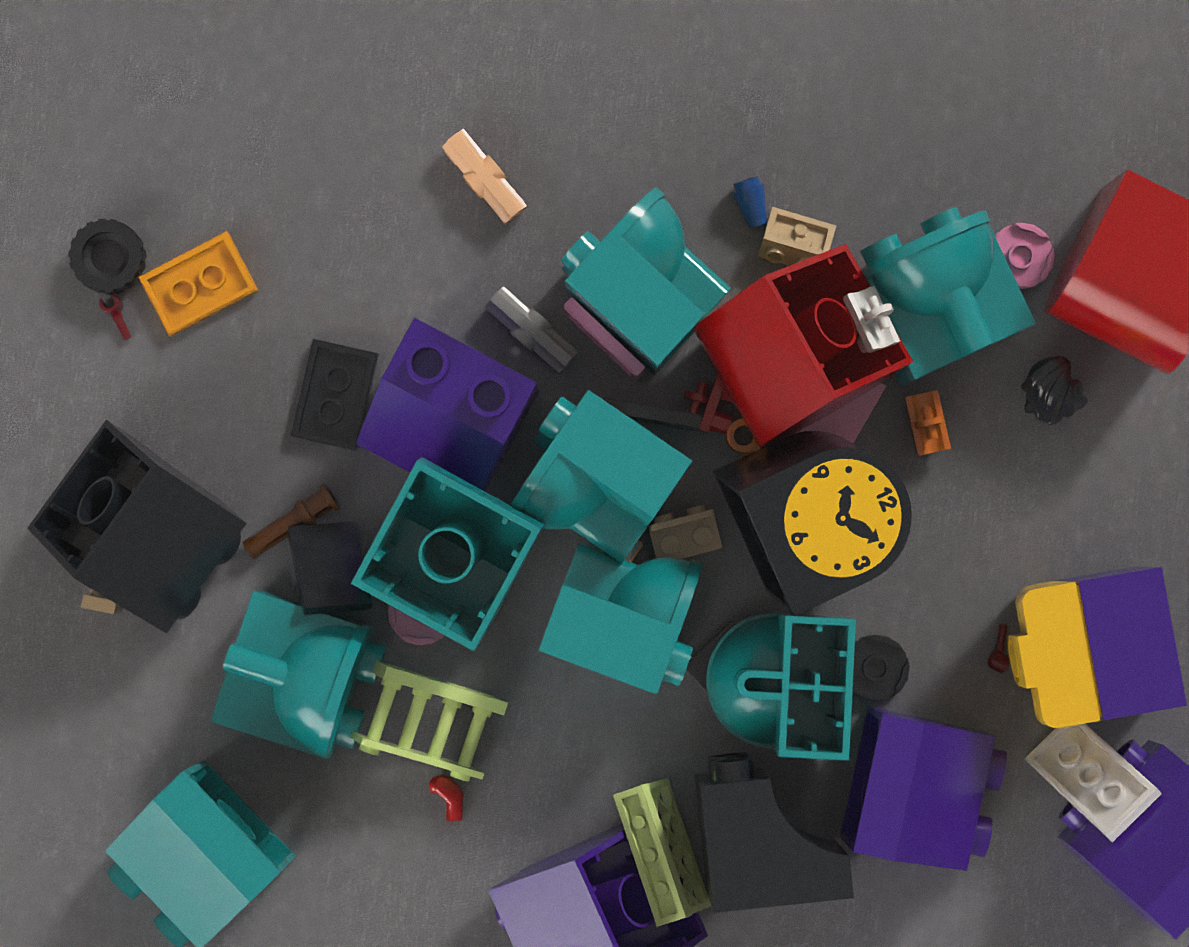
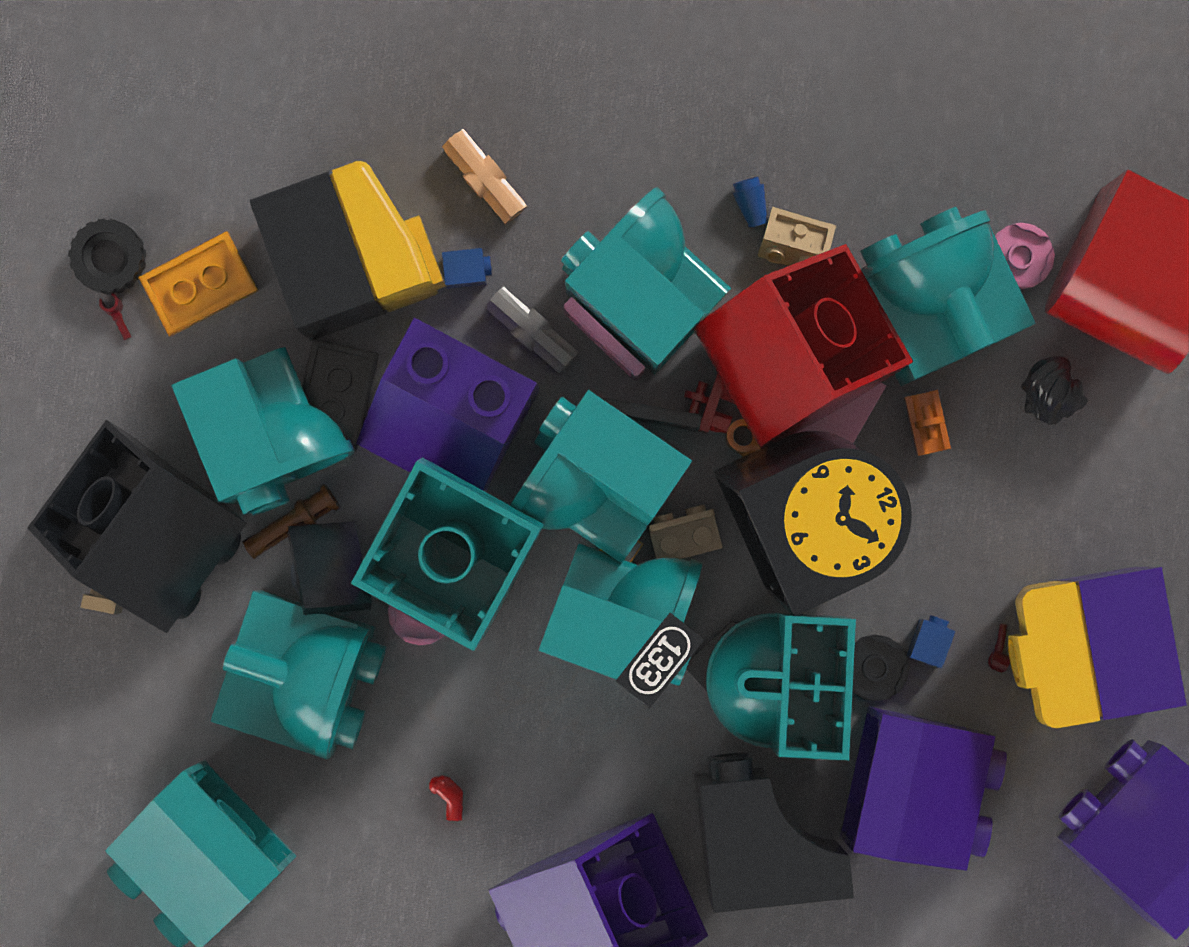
(257, 430): none -> teal piece
(344, 250): none -> piece
(423, 688): yellowish green fence -> none
(466, 268): none -> blue brick
(656, 864): yellowish green fence -> none
(659, 660): none -> black sticker
(871, 320): white hips -> none
(931, 641): none -> blue brick
(1093, 778): white tile -> none

